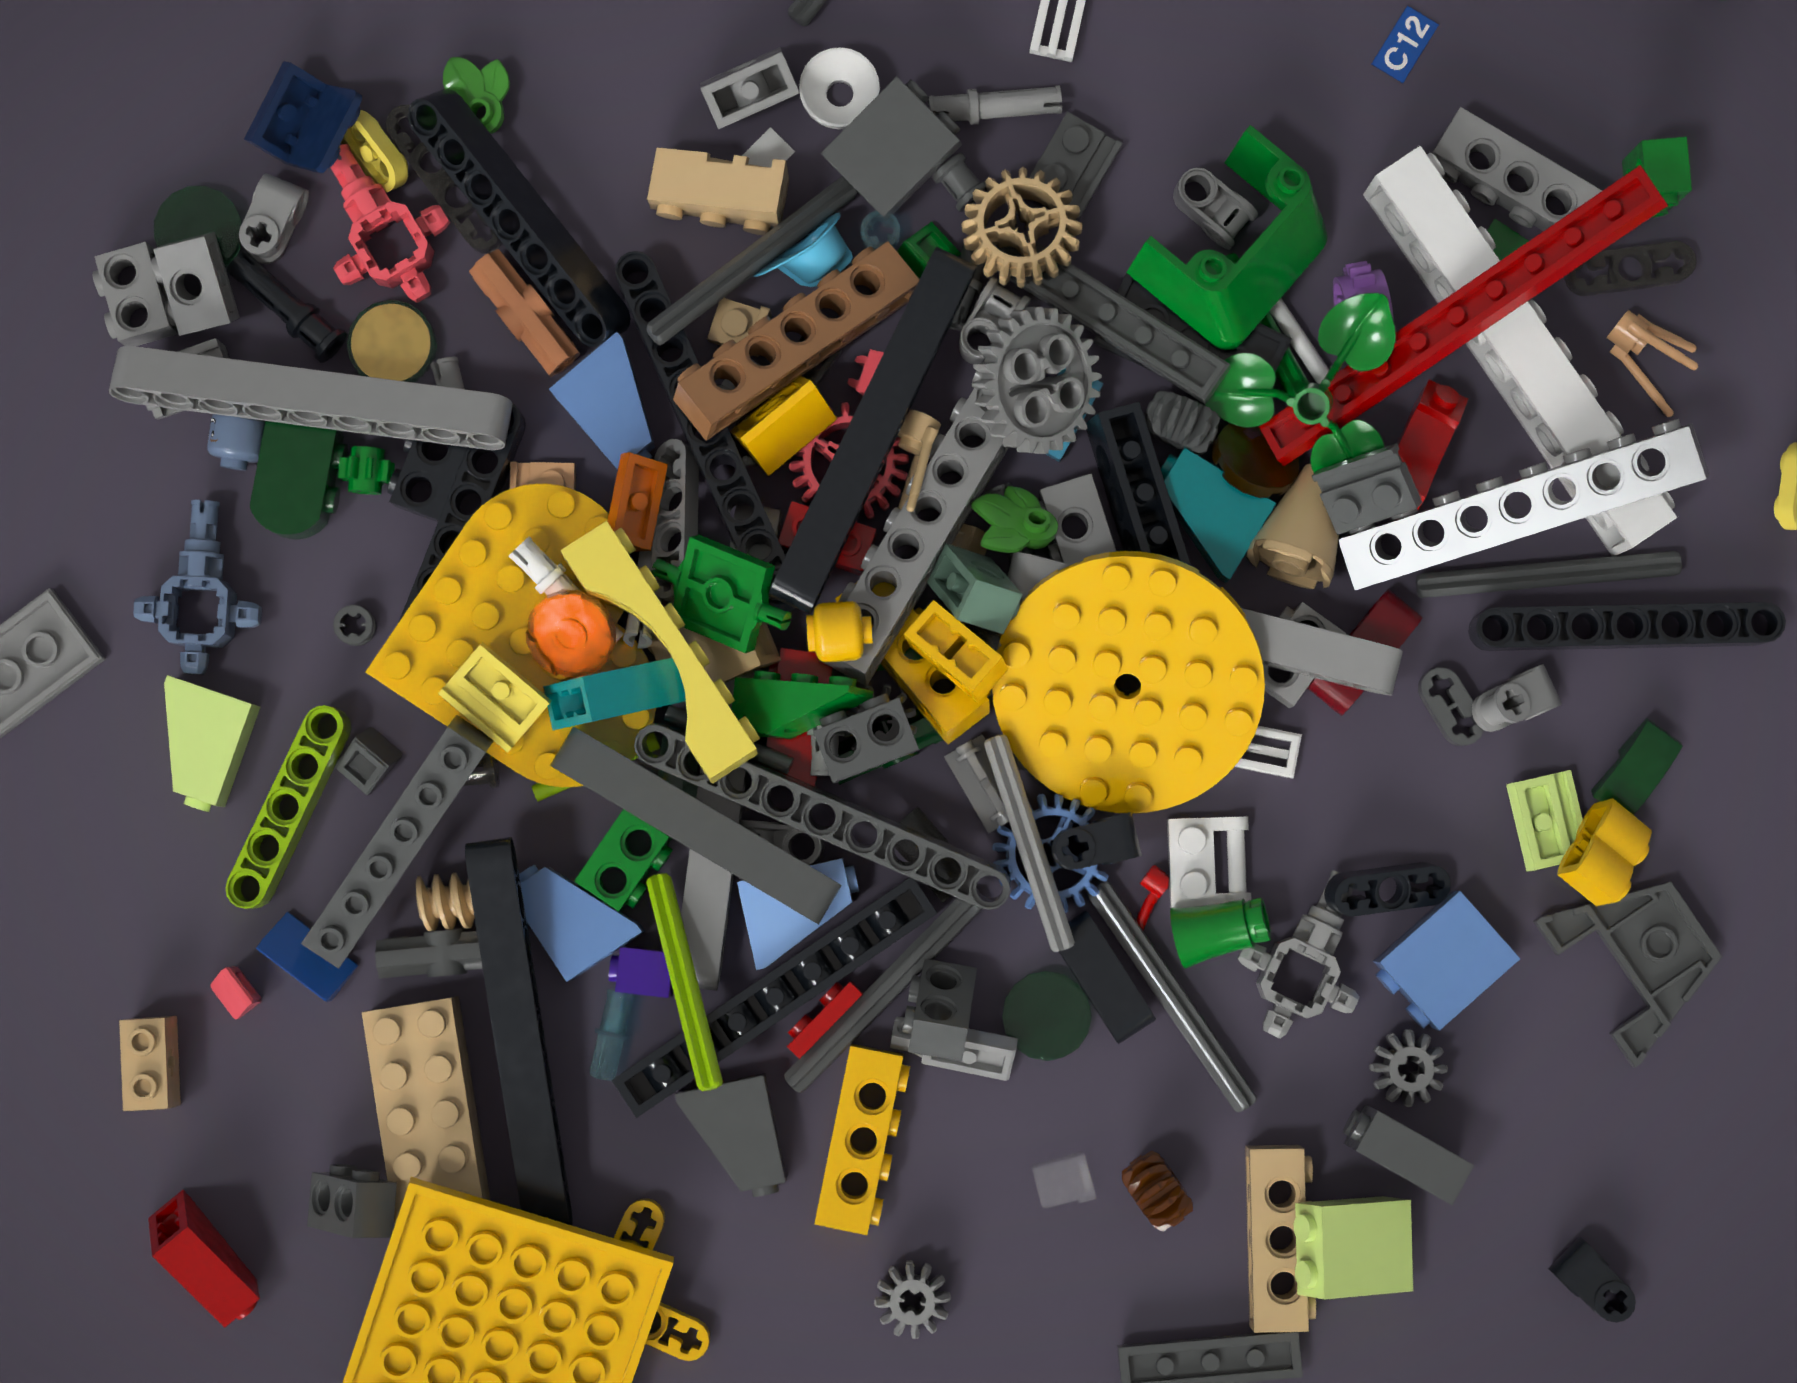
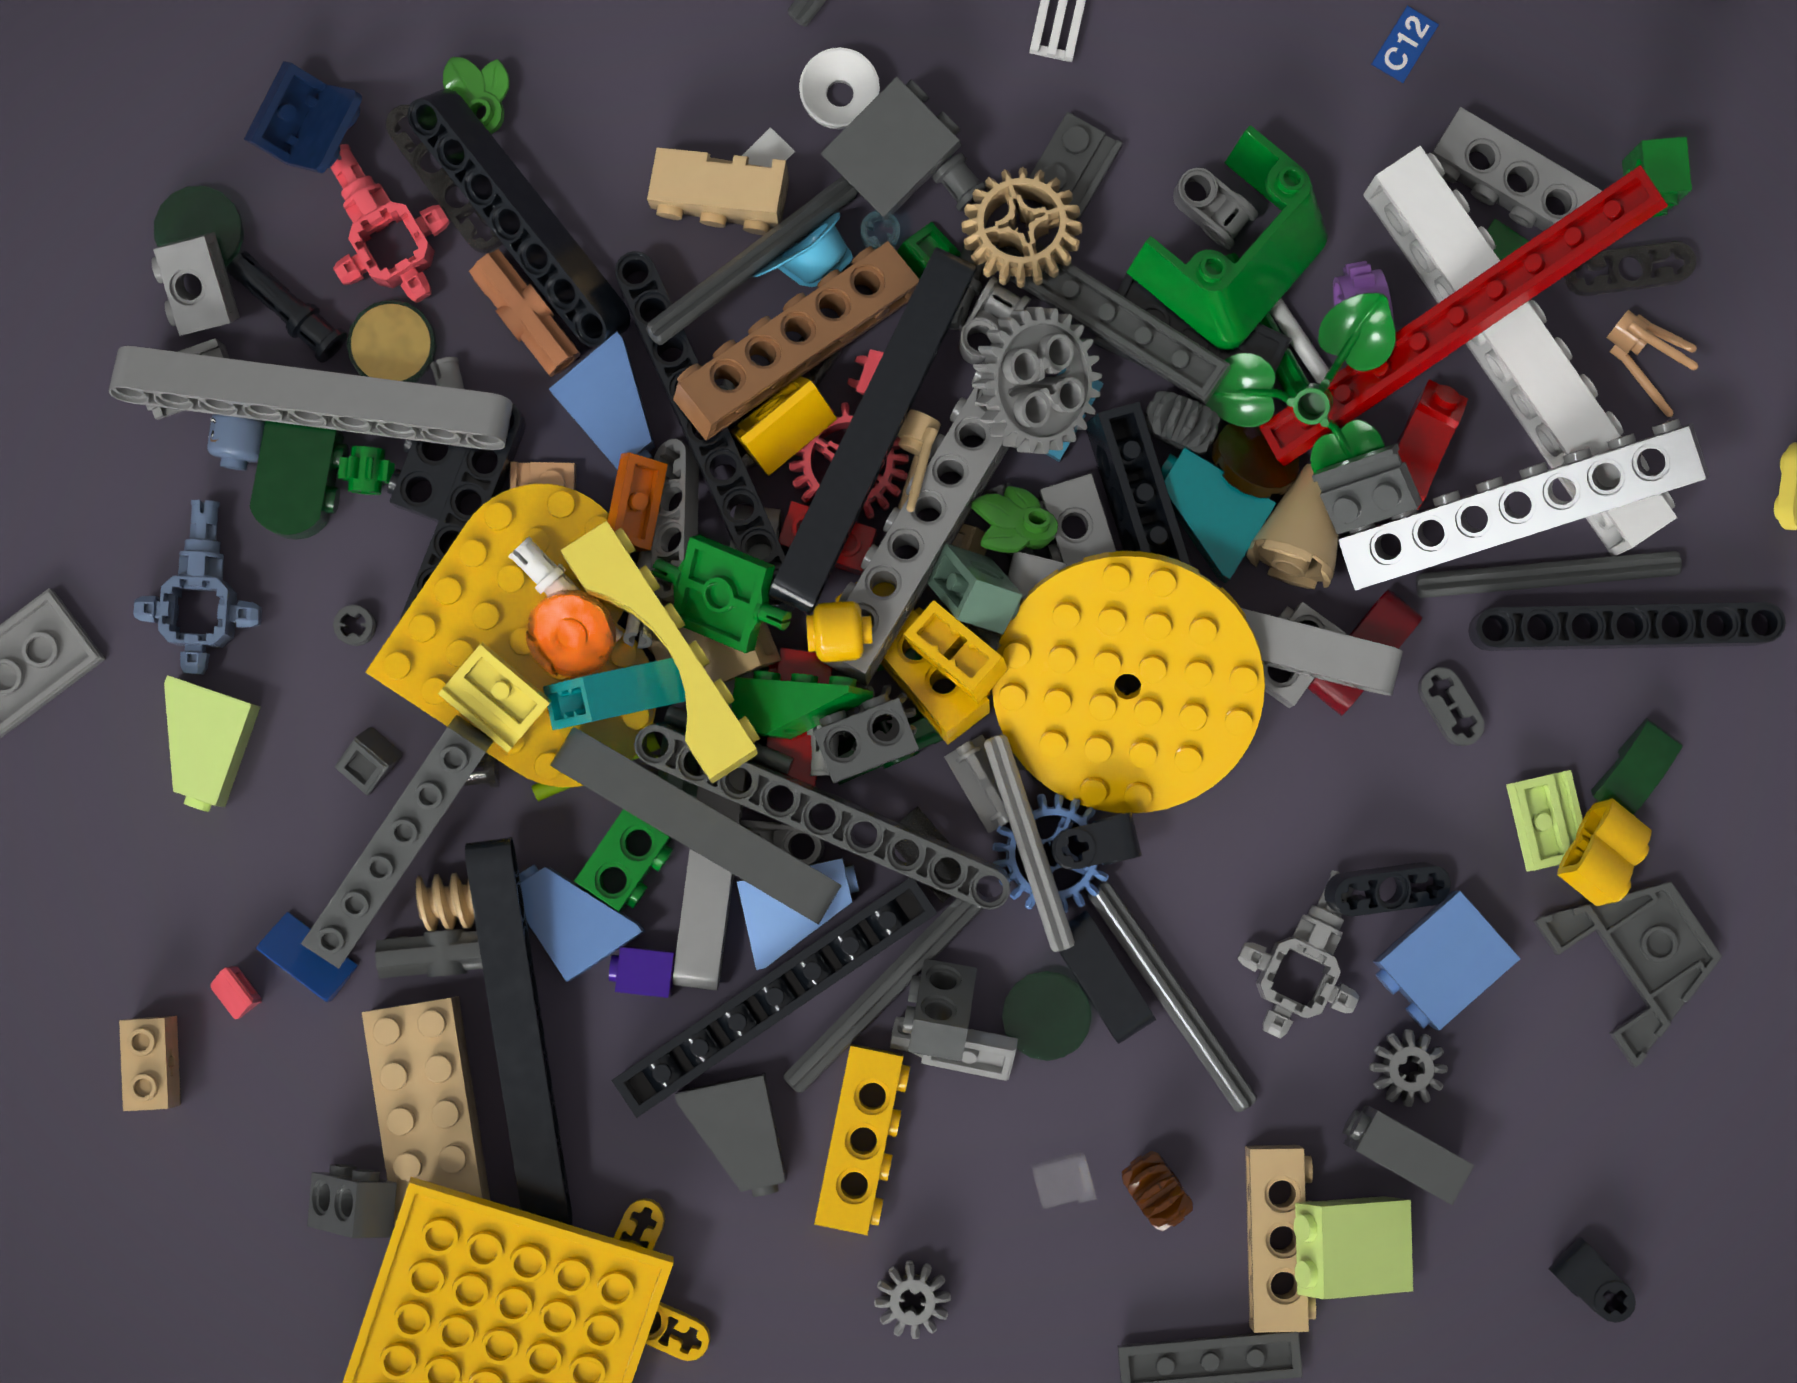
(140, 293): light grey brick -> none
(202, 1260): red slope -> none
(270, 821): lime beam -> none
(276, 211): light grey piece -> none
(376, 153): light yellow plate -> none
(611, 1035): clear light blue axle -> none
(684, 982): lime axle -> none
(733, 321): tan bracket -> none
(749, 88): light grey brick -> none
(808, 1031): red plate -> none
(997, 104): light grey pin -> none
(1156, 883): red hand -> none
(1193, 860): white plate -> none
(1218, 929): green plant -> none
(1290, 755): white tile -> none
(1516, 700): light grey piece -> none

